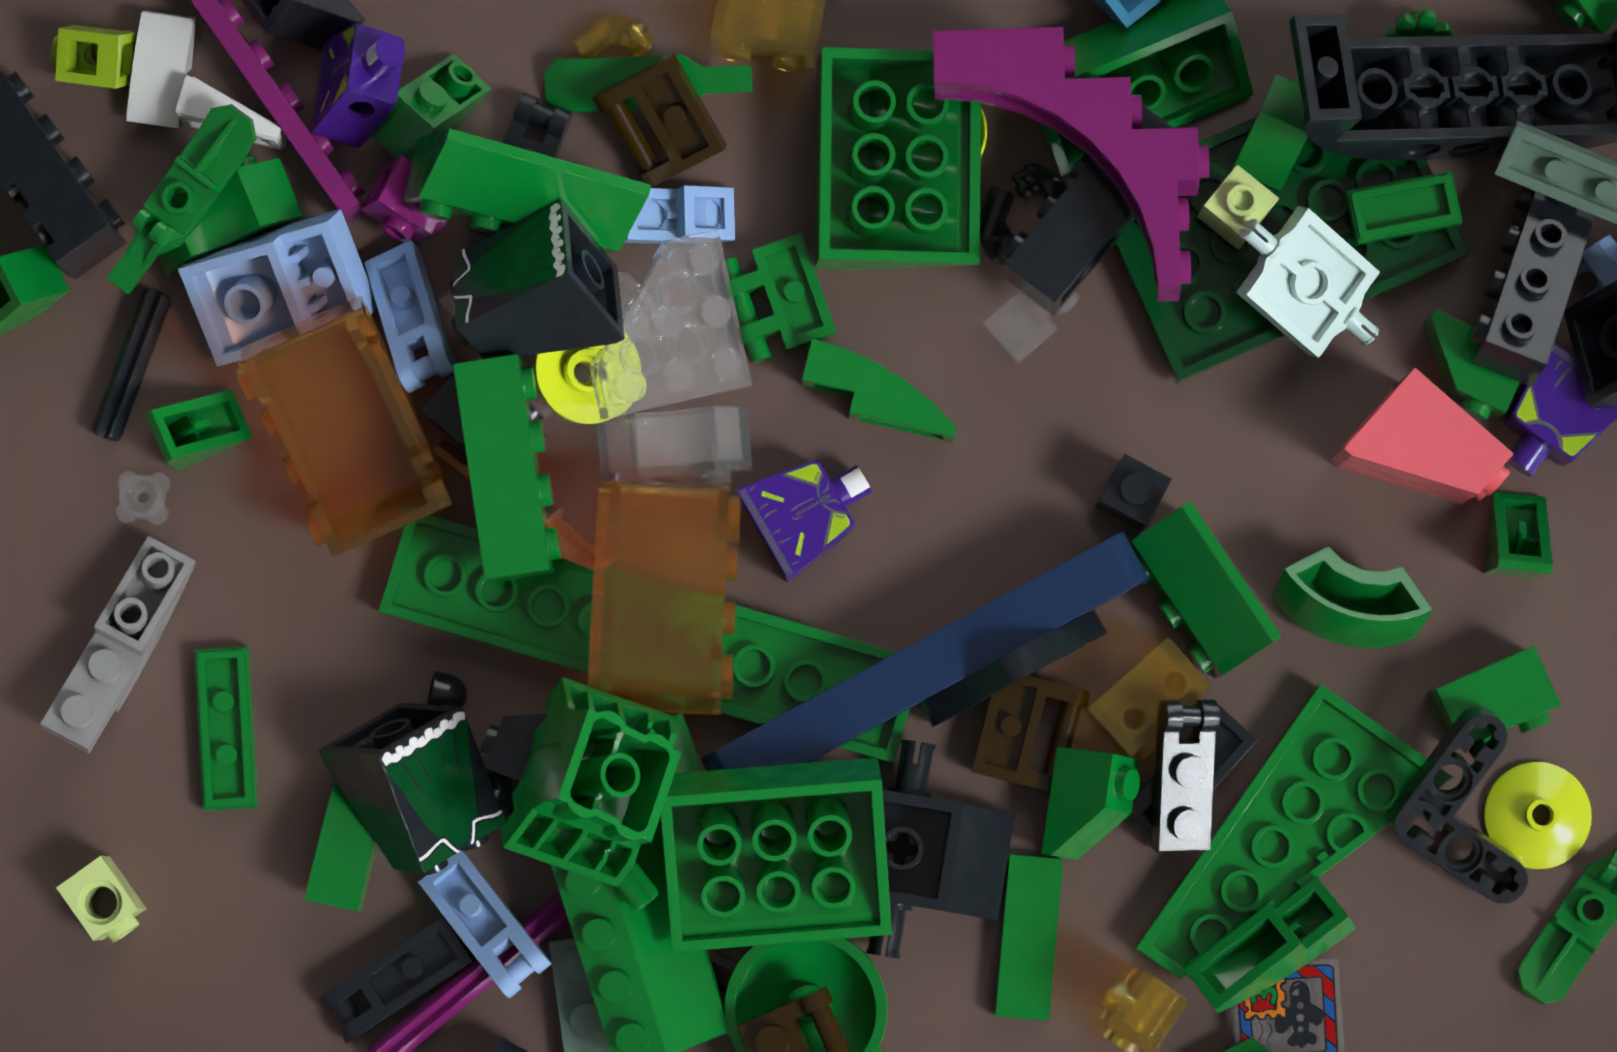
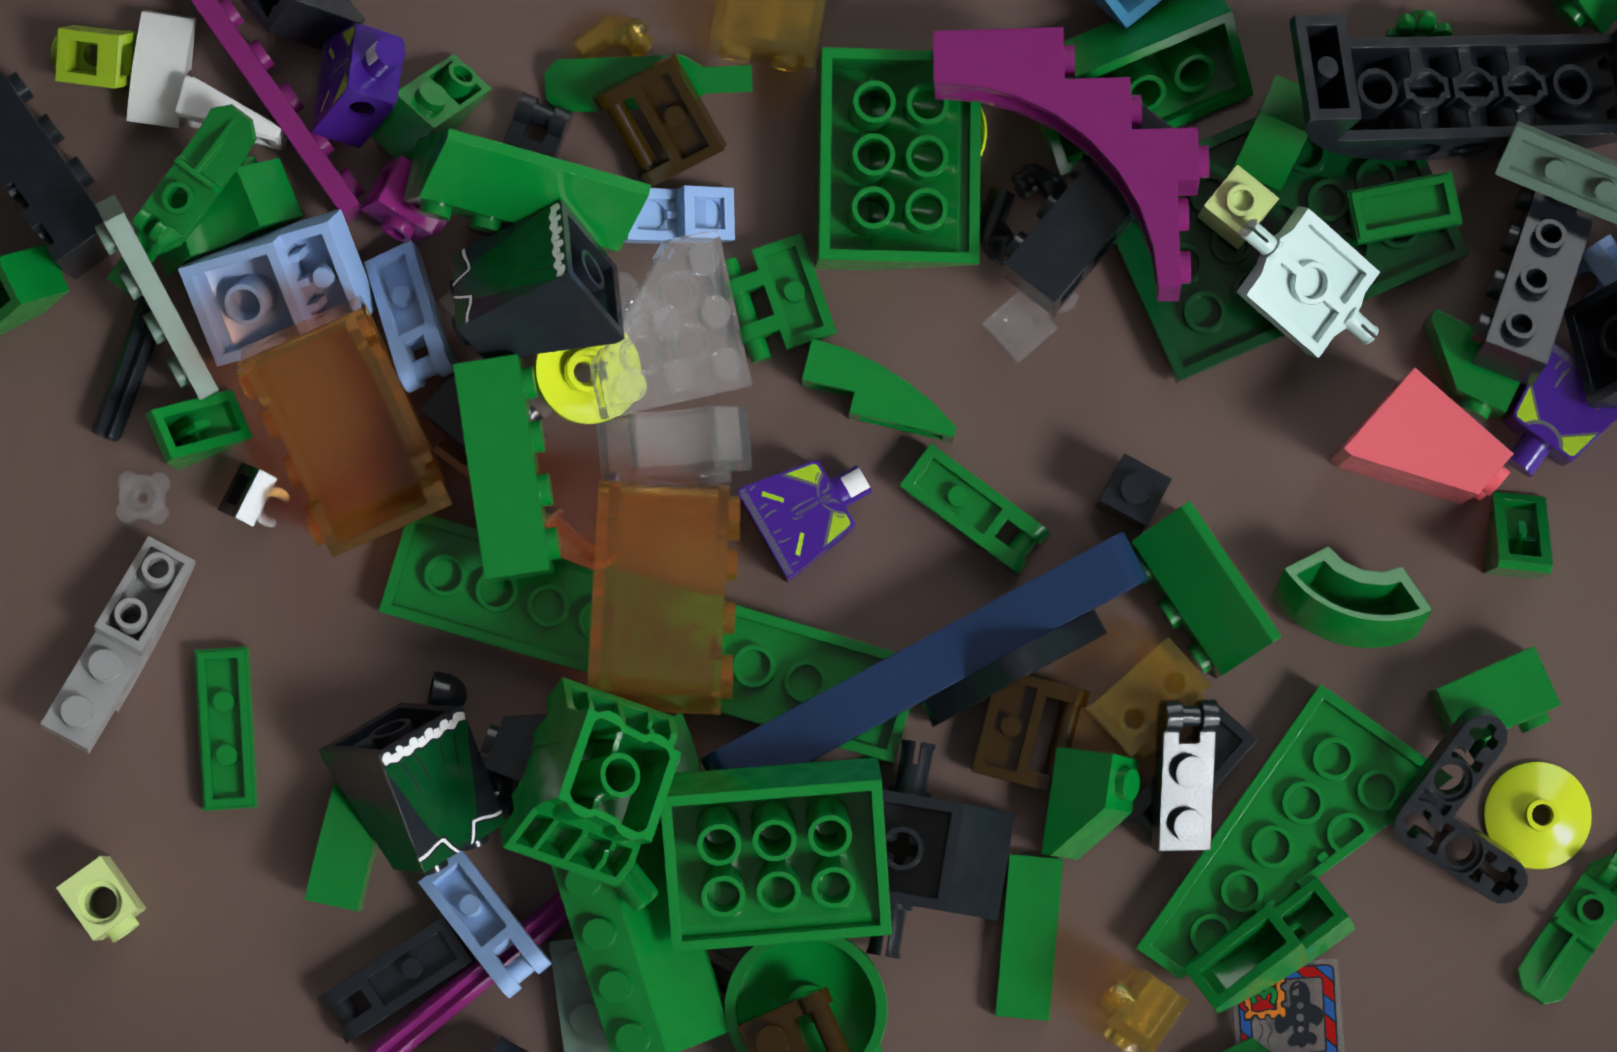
(143, 280): none -> sand green plate
(249, 494): none -> tile
(972, 508): none -> green plate

